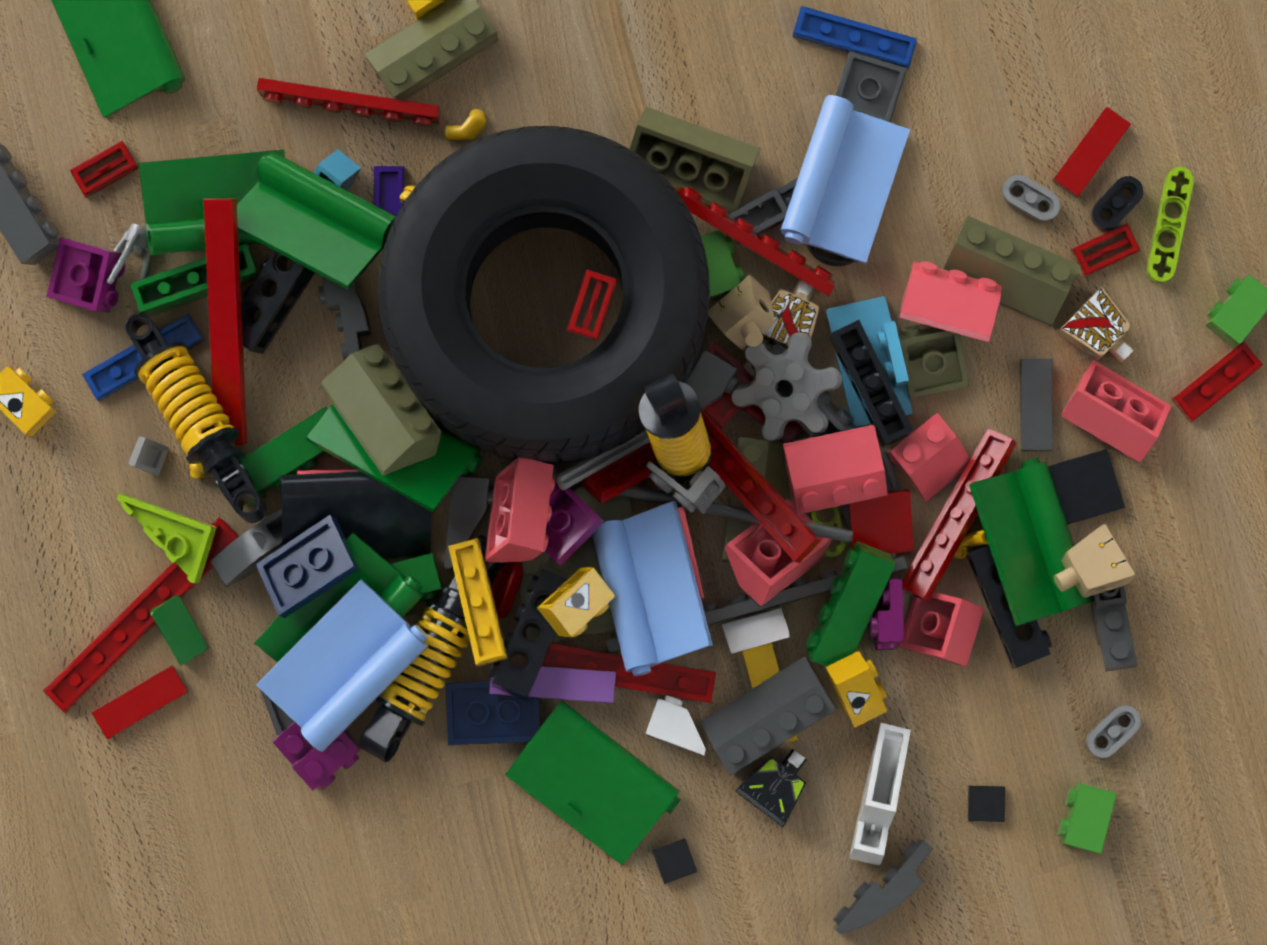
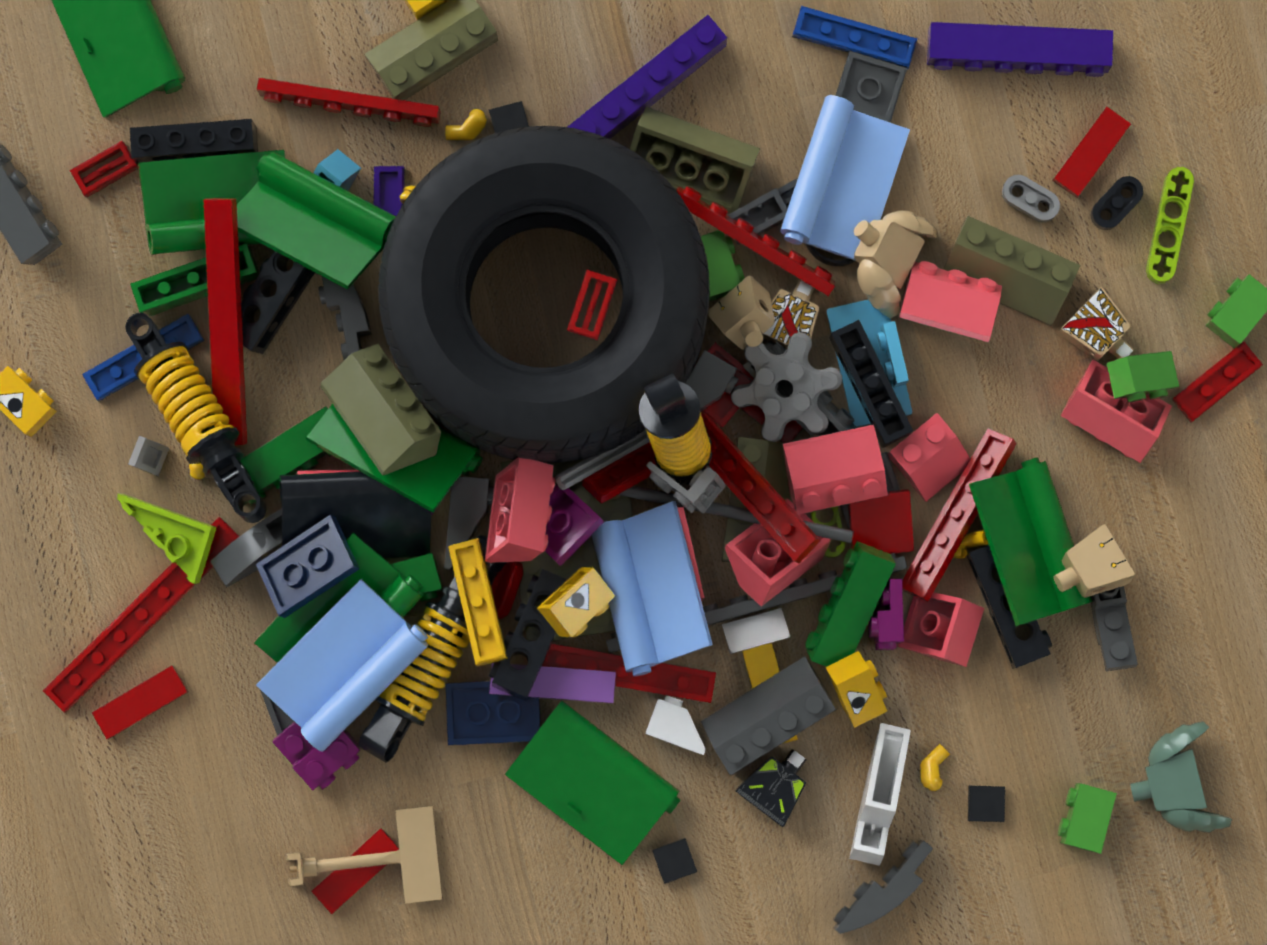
(82, 276): magenta plate -> none
(133, 241): light grey plant -> none
(179, 629): green slope -> none
(193, 140): none -> black brick
(343, 884): none -> red tile
(415, 854): none -> tan piece
(508, 117): none -> black piece
(653, 80): none -> dark purple brick
(887, 255): none -> tan torso
(930, 768): none -> yellow arm
(933, 360): olive plate -> none
(1020, 48): none -> dark purple brick
(1036, 405): dark grey tile -> none
(1081, 260): red tile -> none
(1086, 486): black tile -> none
(1114, 734): light grey plate -> none
(1142, 376): none -> bright green brick
(1176, 782): none -> sand green torso

